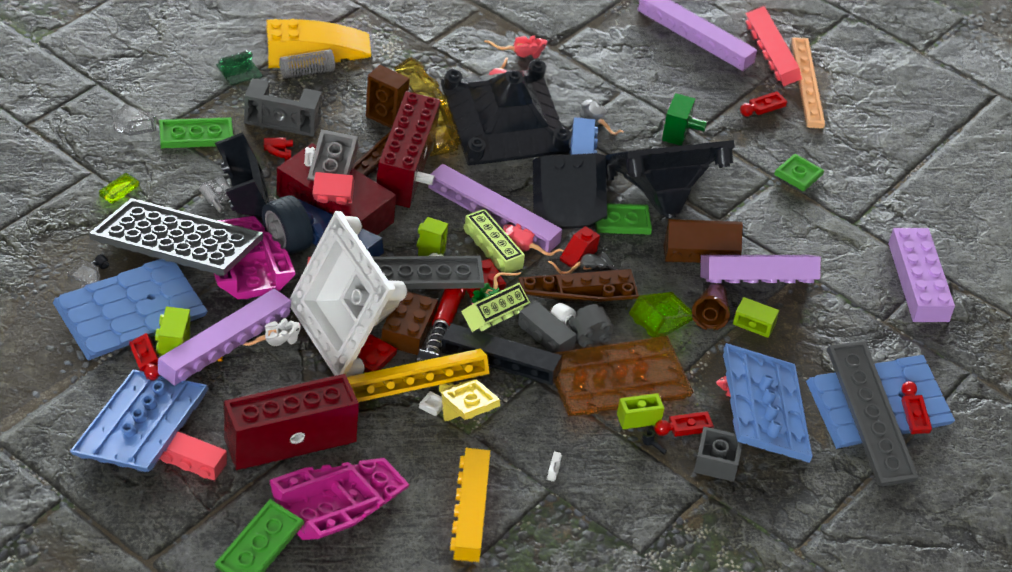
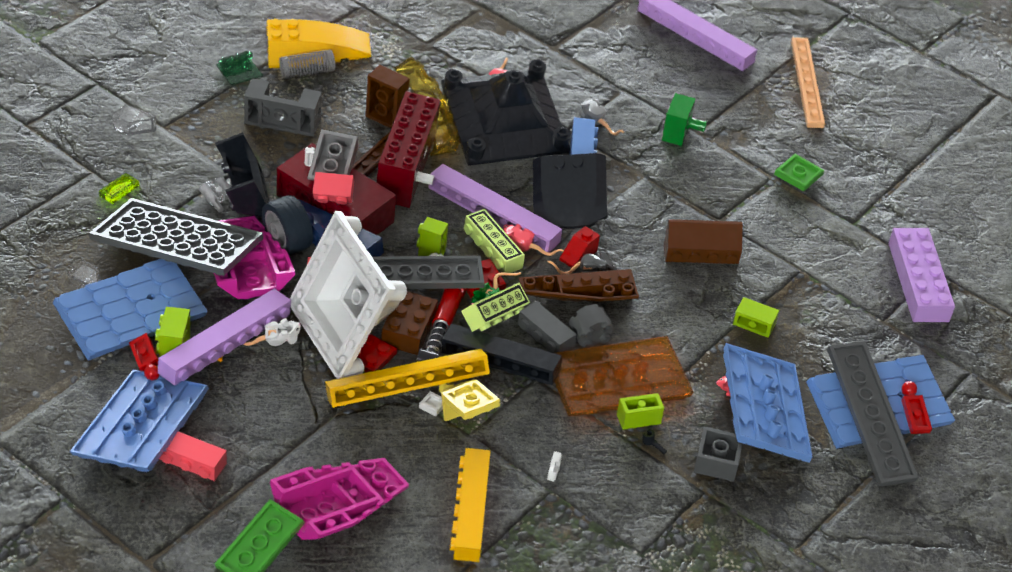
(101, 261): black hand -> none
(194, 132): bright green tile -> none
(276, 144): red plant -> none
(290, 421): dark red piece -> none
(524, 47): coral animal -> none
(563, 312): white head -> none
(626, 220): bright green tile -> none
(660, 313): clear neon green slope -> none
(669, 171): black piece -> none
(684, 424): red plate -> none
(711, 308): reddish brown cone -> none
(760, 267): lavender brick -> none
(763, 104): red plate -> none
(773, 46): coral brick -> none

